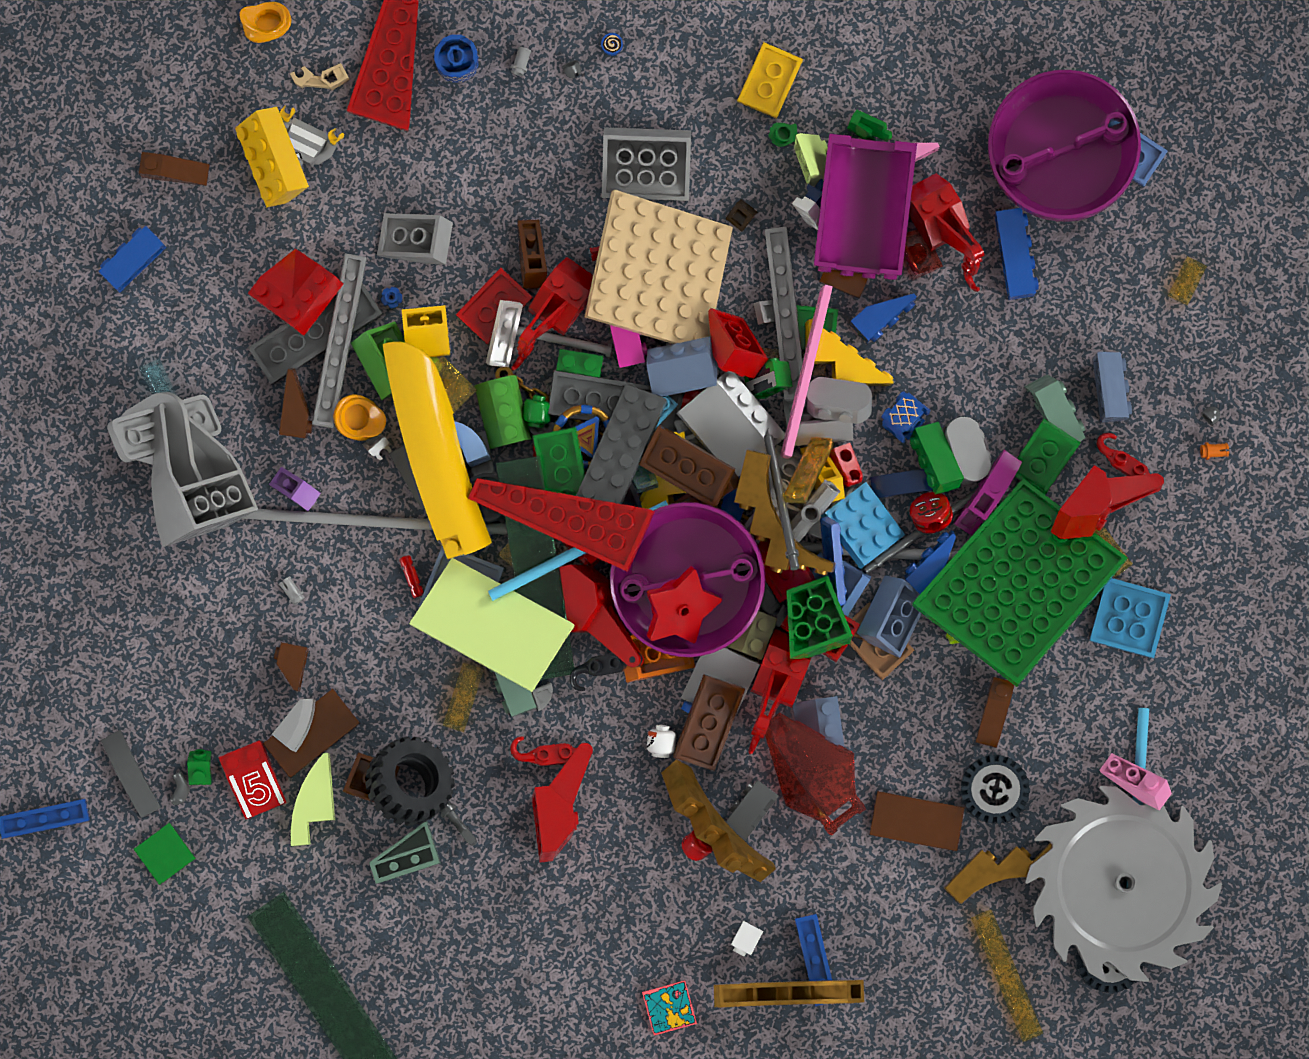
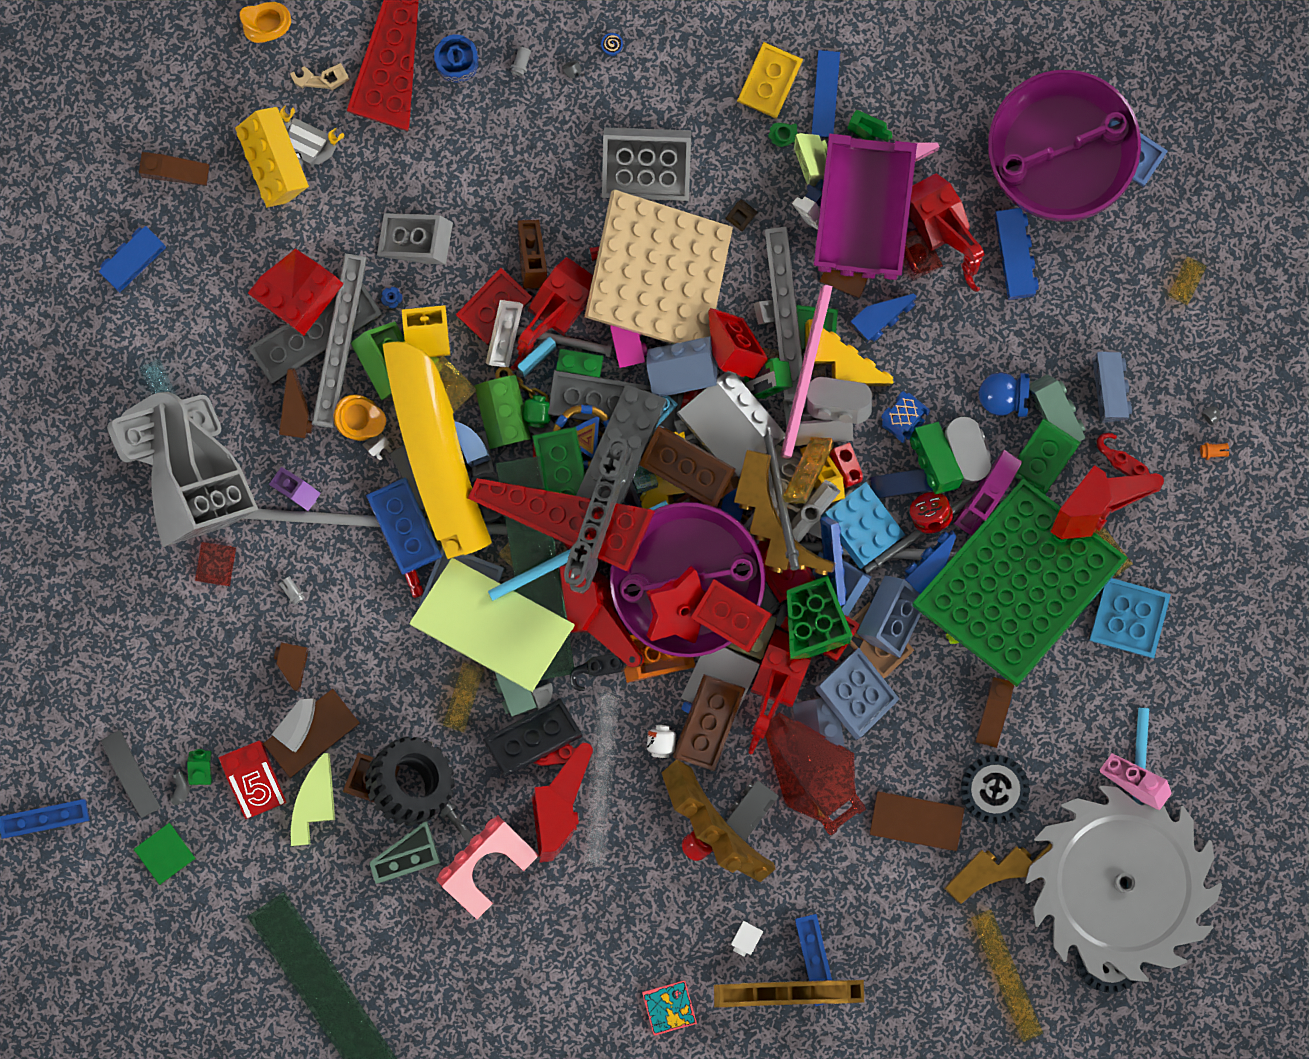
(215, 564): none -> clear red piece
(404, 526): none -> blue tile
(494, 838): none -> arch
(532, 737): none -> black tile
(537, 356): none -> medium azure tile
(601, 778): none -> clear plate
(612, 477): none -> dark grey piece
(731, 615): none -> red plate
(825, 93): none -> blue tile
(857, 693): none -> sand blue plate
(1003, 394): none -> blue tile

